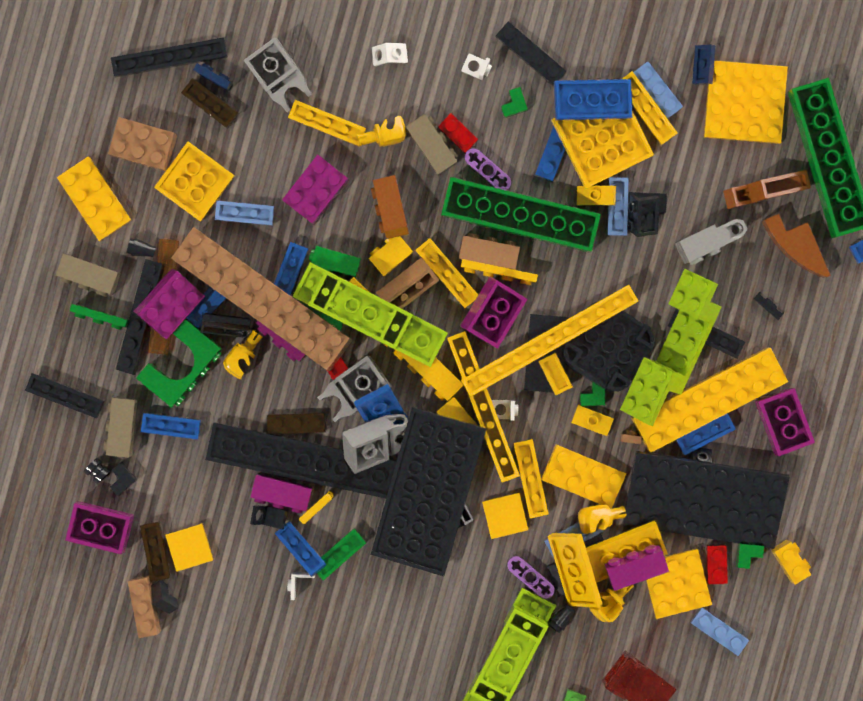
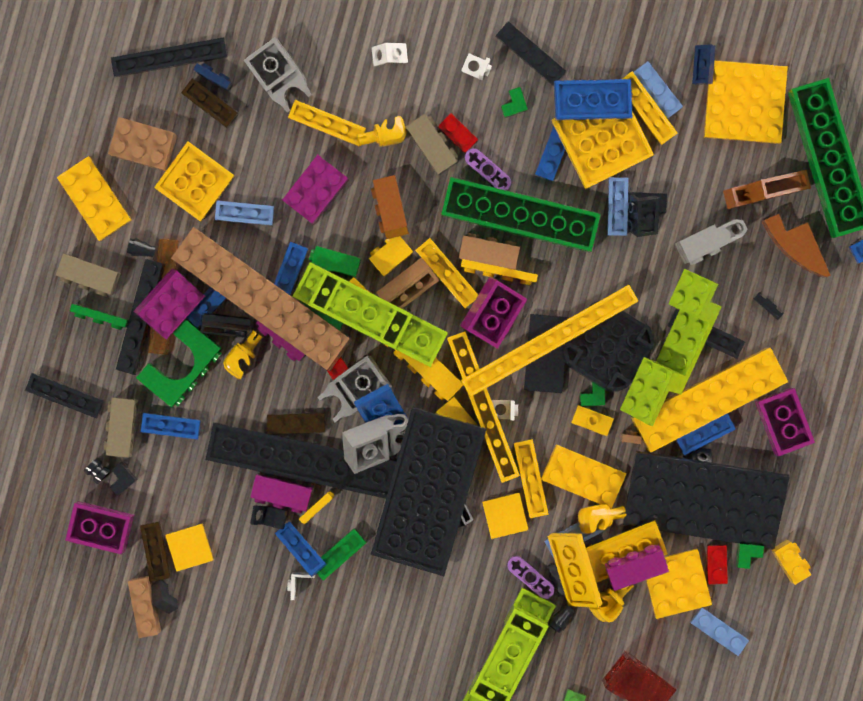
(555, 374): yellow plate -> none
(596, 195): yellow plate -> none

